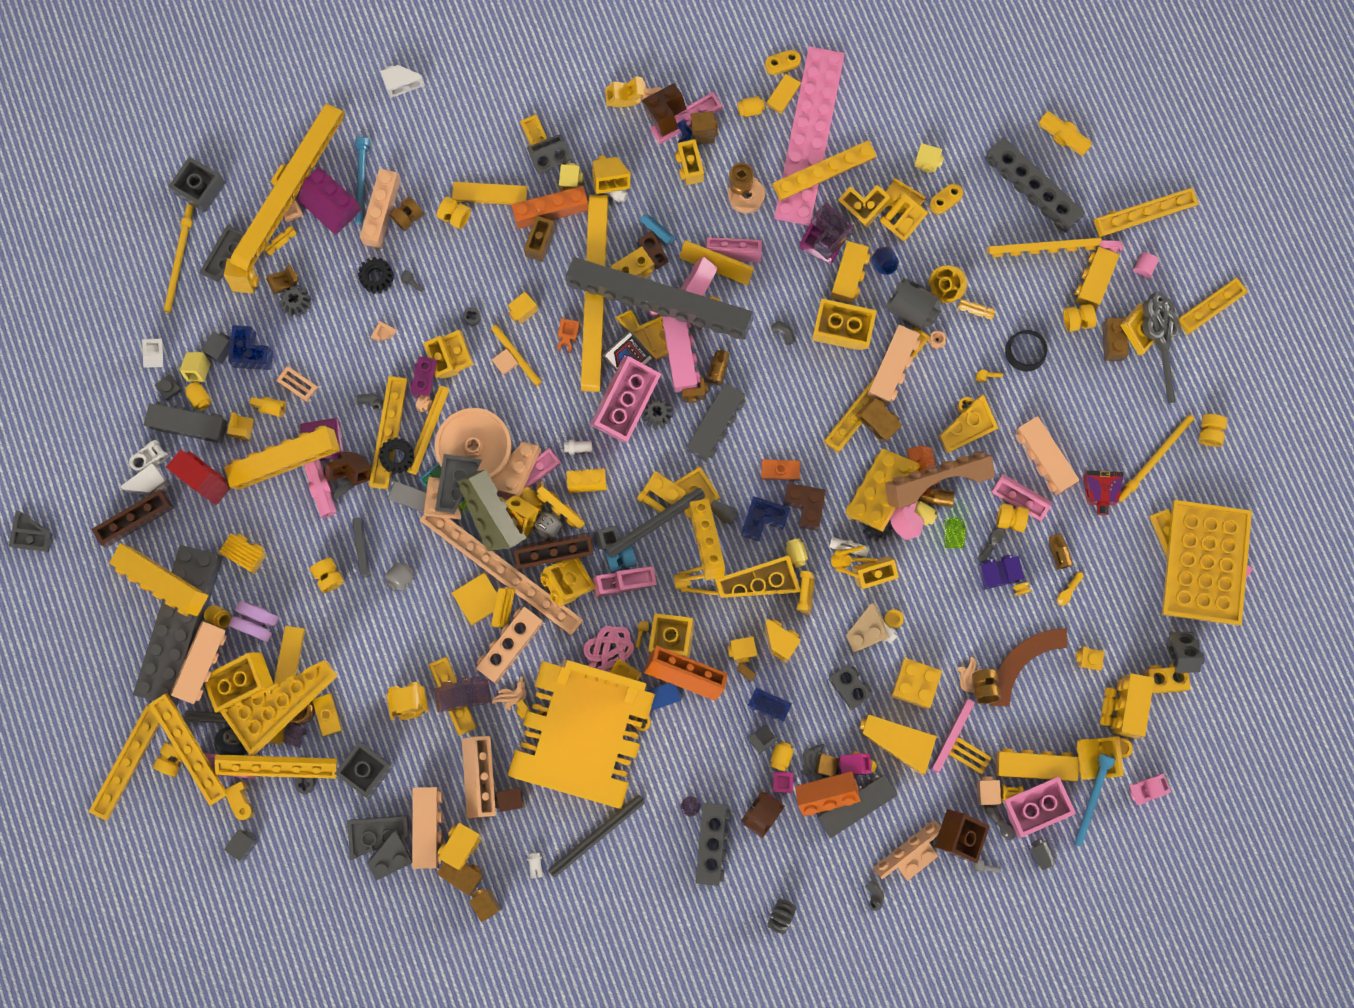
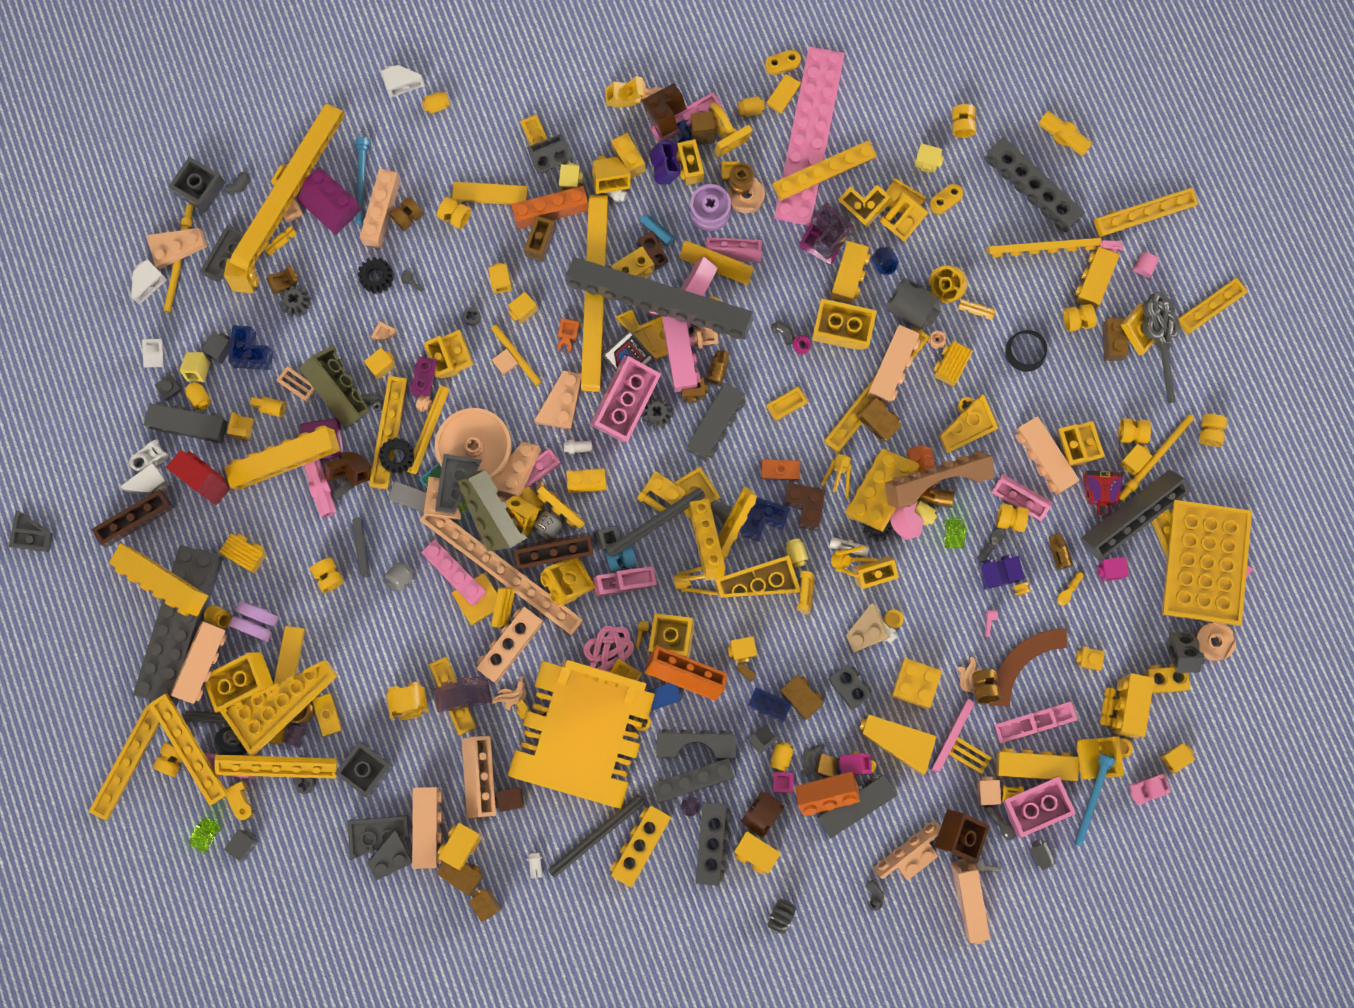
(145, 281): none -> white slope
(175, 245): none -> light nougat wing
(204, 834): none -> clear neon green bracket
(239, 185): none -> dark grey arm
(334, 386): none -> olive wedge
(380, 363): none -> yellow brick
(435, 102): none -> yellow brick
(453, 572): none -> bright pink plate
(500, 278): none -> yellow brick
(561, 402): none -> light nougat wing
(628, 154): none -> yellow brick
(629, 876): none -> yellow brick
(665, 162): none -> dark purple brick
(670, 743): none -> dark grey arch
(693, 780): none -> dark grey brick
(704, 336): none -> light nougat bracket
(710, 207): none -> lavender wheel
(725, 169): none -> yellow tile
(730, 137): none -> yellow tile
(736, 519): none -> yellow plate
(756, 852): none -> yellow brick
(780, 642): yellow slope -> none
(787, 404): none -> yellow tile
(802, 697): none -> pearl gold brick
(806, 344): none -> dark pink plate
(841, 465): none -> yellow plant
(953, 363): none -> yellow brick
(963, 118): none -> yellow wheel
(970, 901): none -> light nougat slope
(982, 375): yellow hand -> none
(991, 615): none -> bright pink hand
(1036, 722): none -> bright pink slope
(1081, 443): none -> yellow brick
(1113, 569): none -> dark pink brick
(1134, 431): none -> yellow wheel
(1135, 514): none -> dark grey brick
(1136, 459): none -> yellow brick
(1178, 757): none -> yellow brick
(1226, 641): none -> light nougat plate

